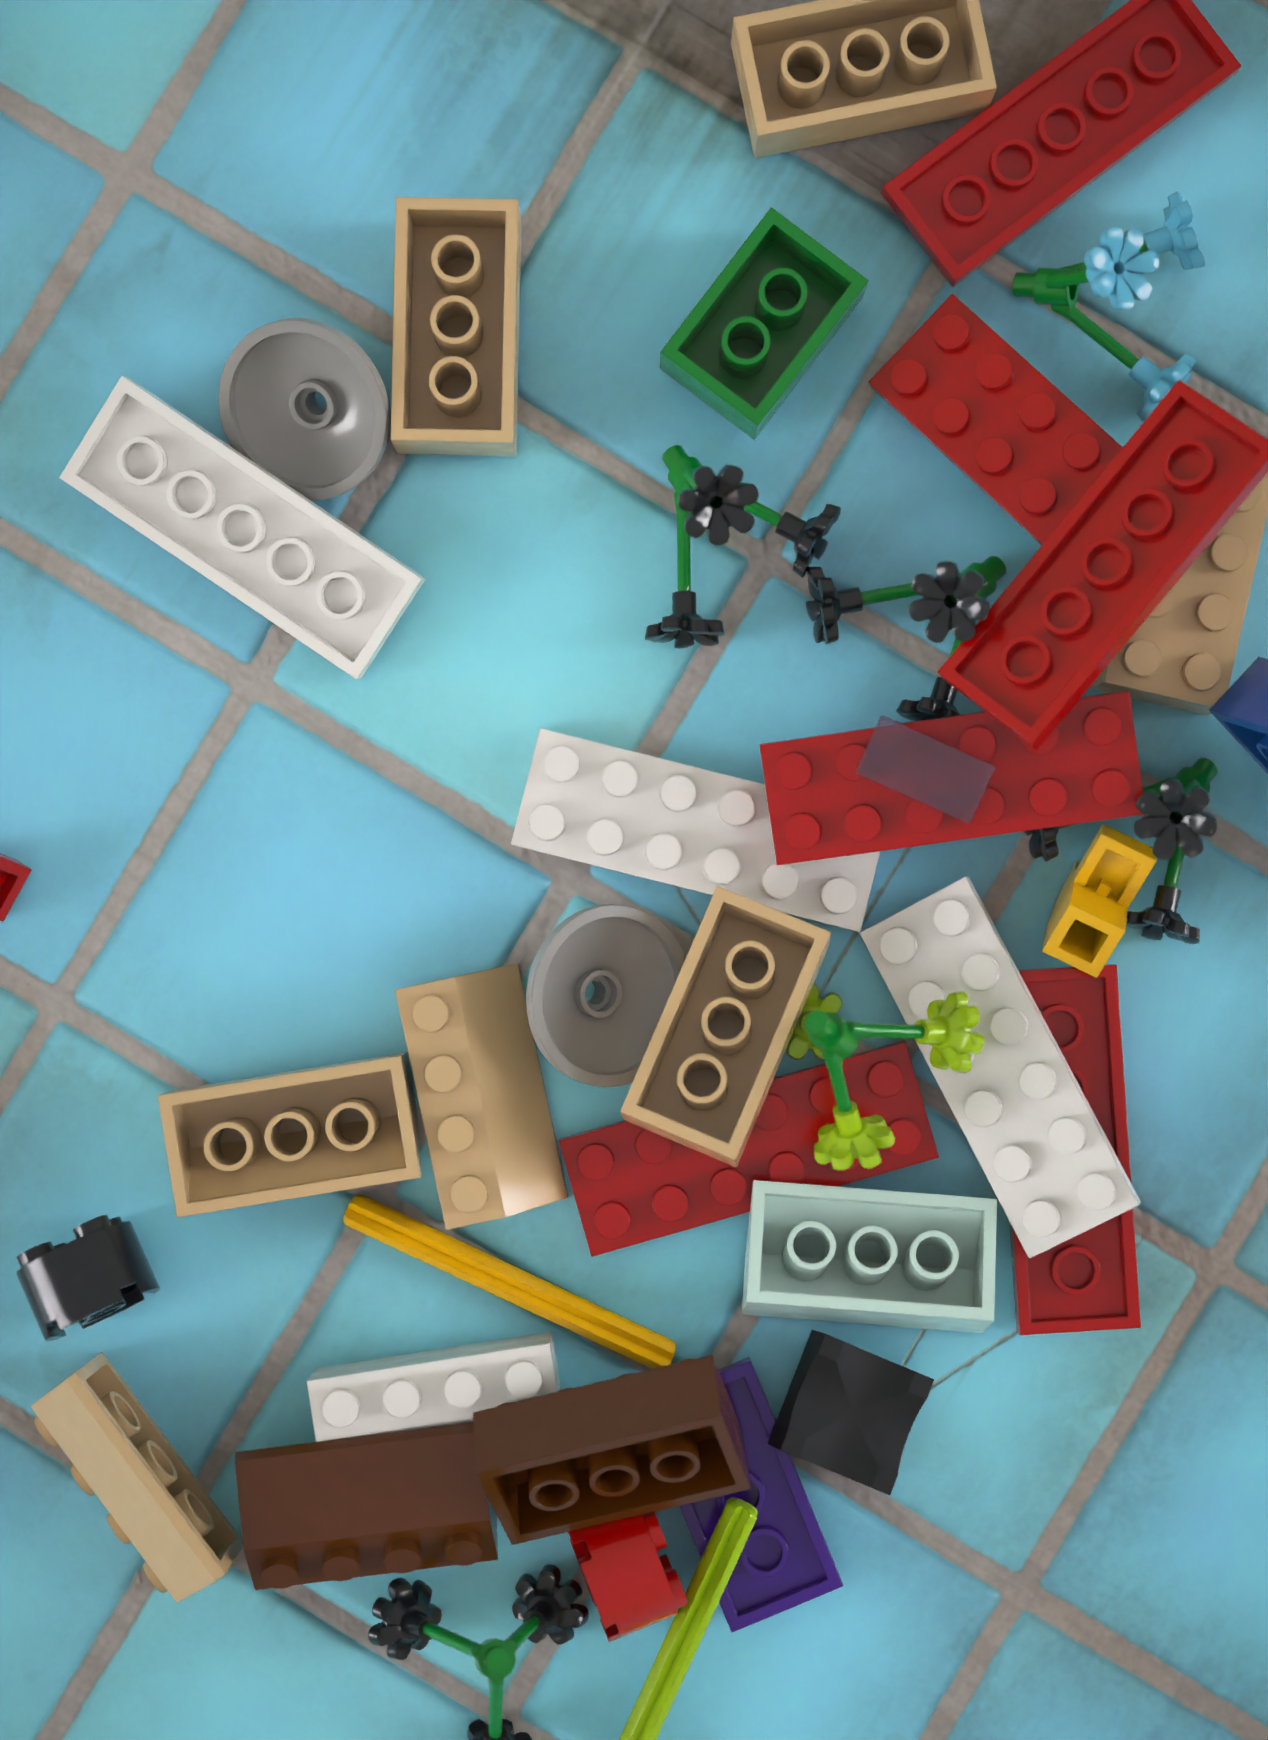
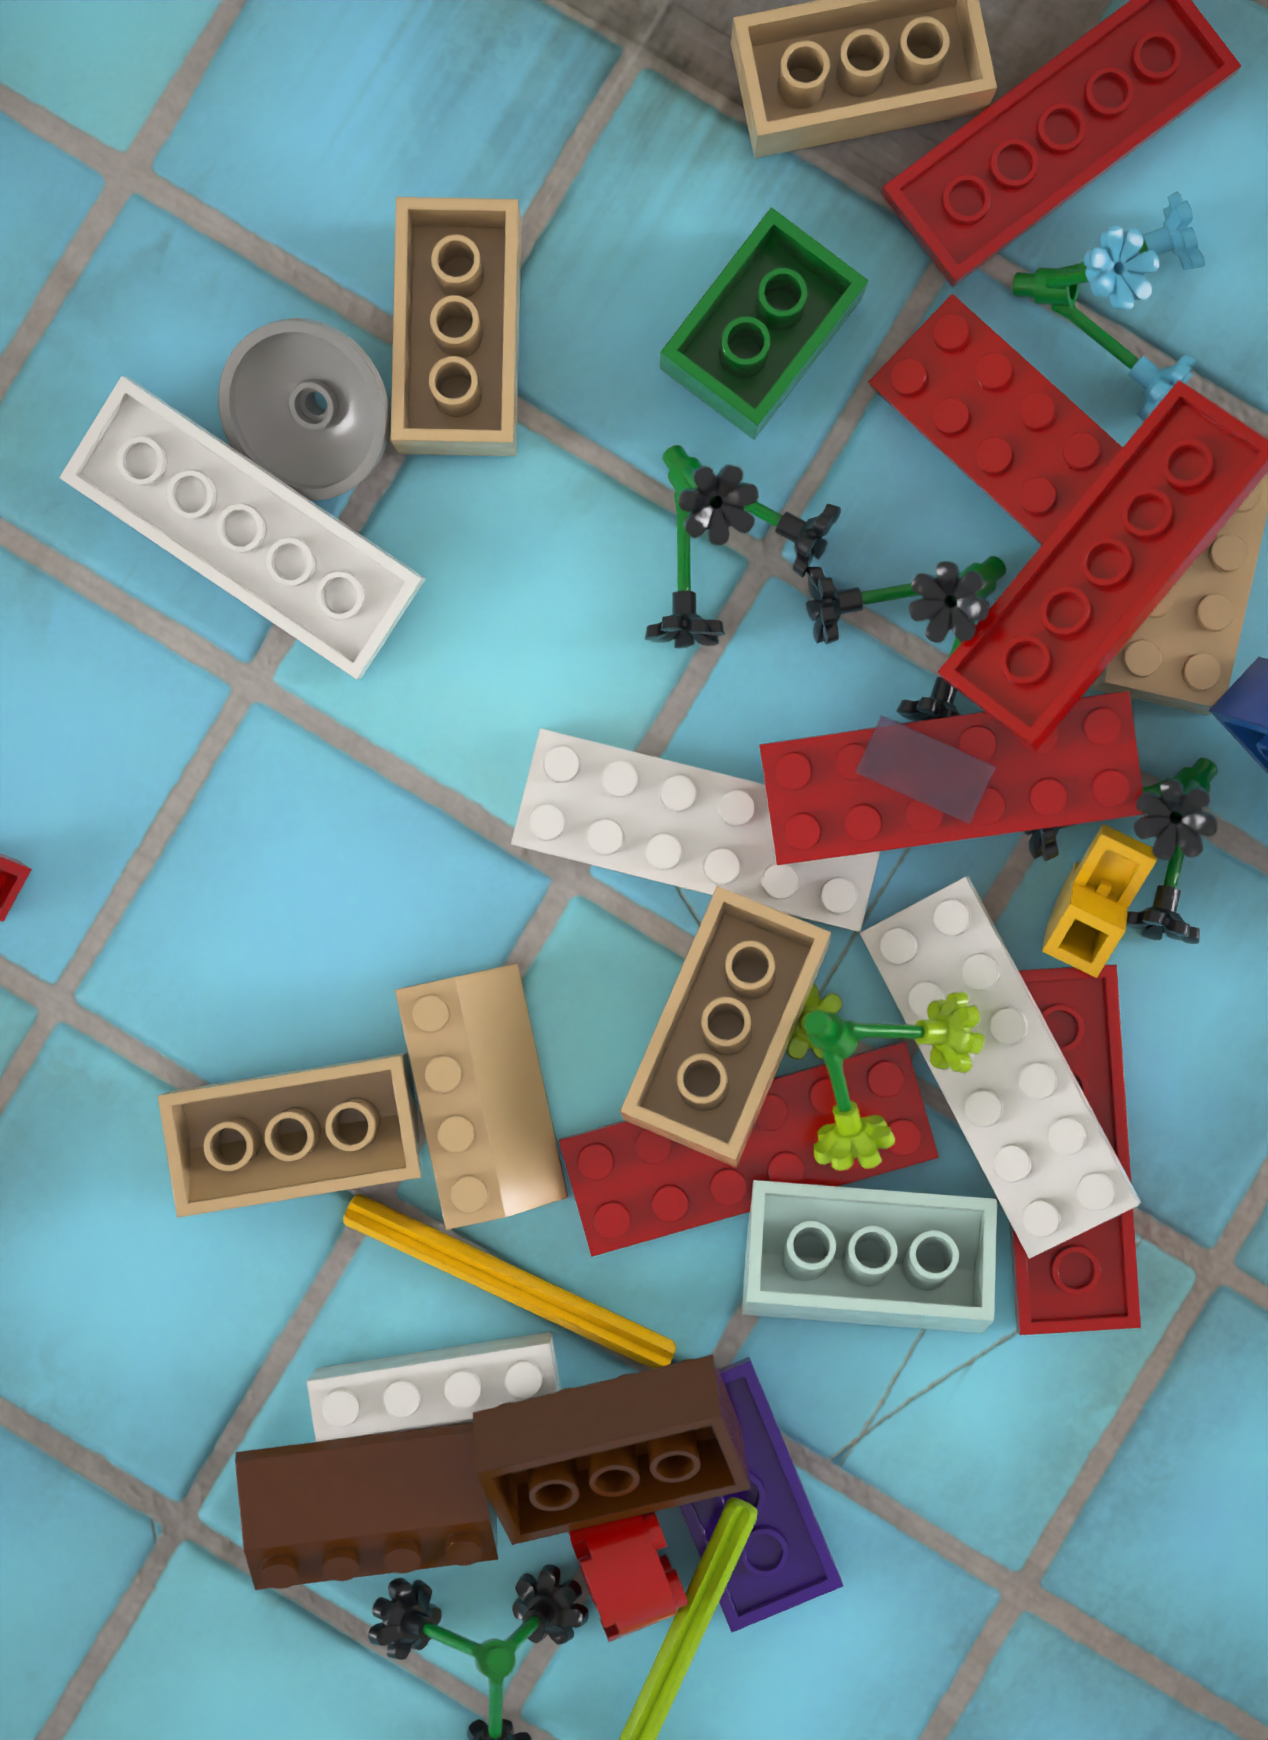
(87, 1277): black brick -> none
(138, 1479): tan slope -> none
(633, 972): light grey dish -> none
(849, 1411): black brick -> none

